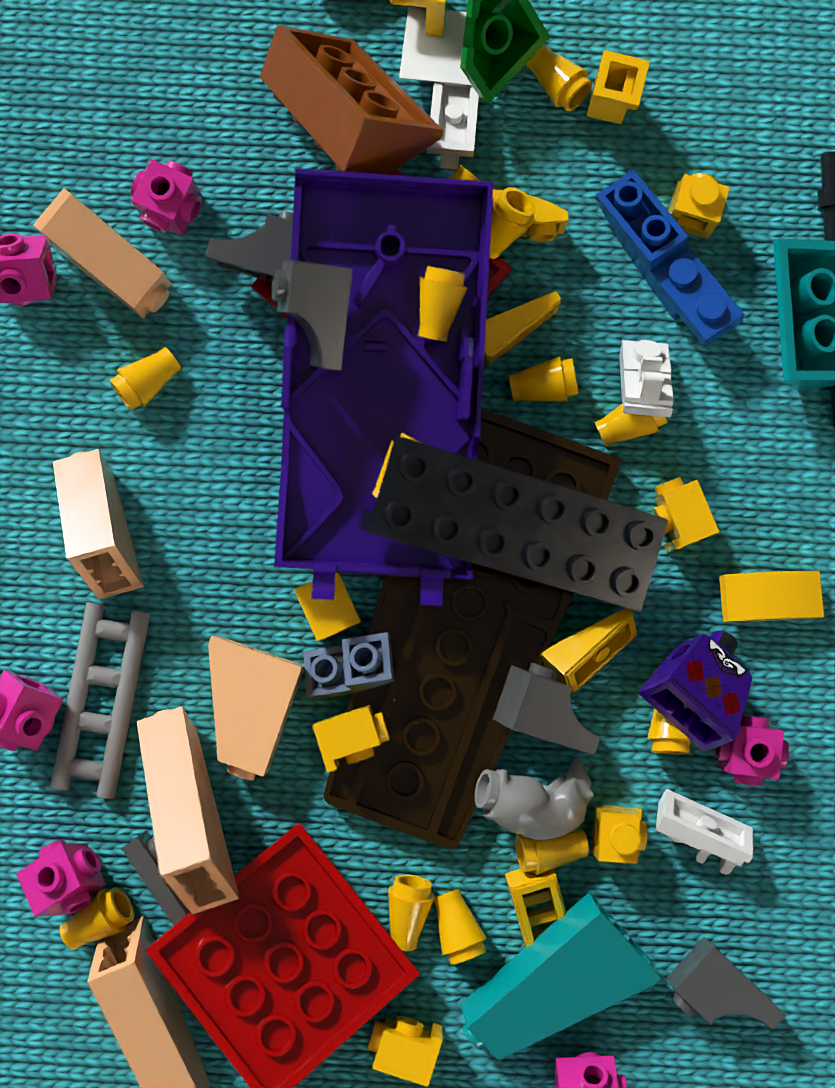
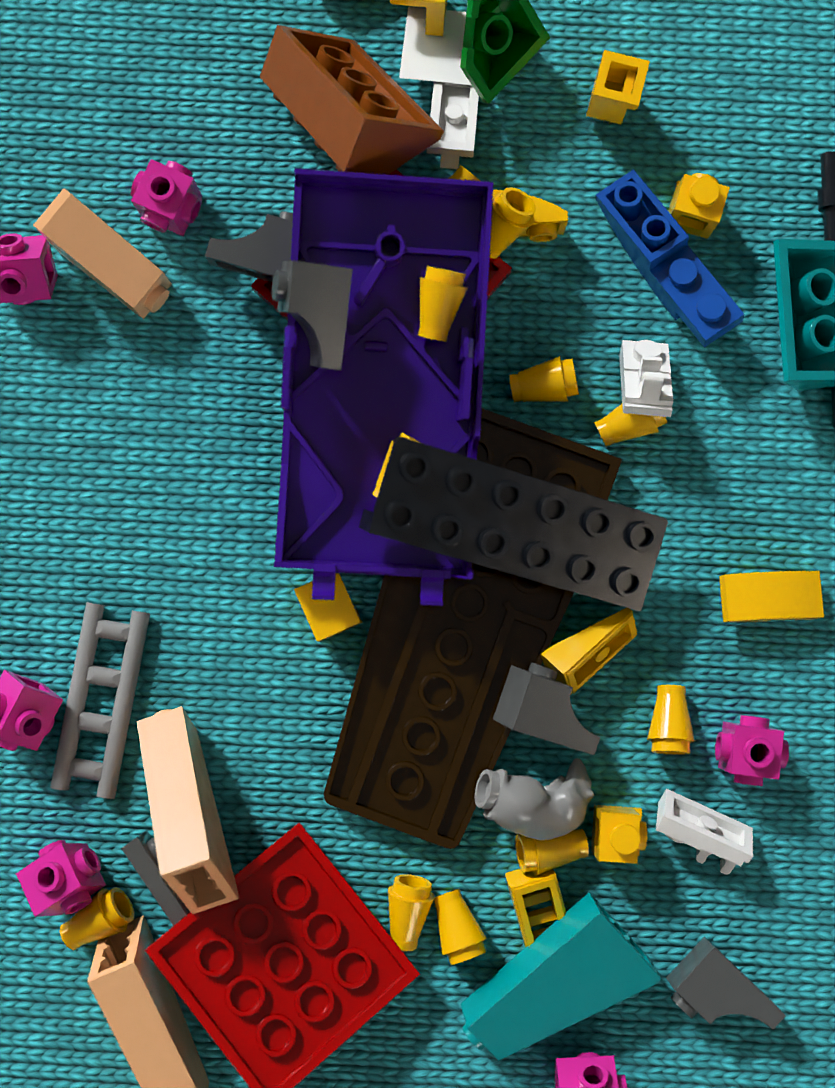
(95, 525): light nougat slope -> none
(143, 379): yellow cone -> none
(249, 704): light nougat slope -> none
(348, 668): sand blue slope -> none
(350, 736): yellow brick -> none
(405, 1048): yellow brick -> none
(514, 325): yellow slope -> none
(560, 78): yellow cone -> none
(686, 513): yellow brick -> none
(701, 689): dark purple torso -> none

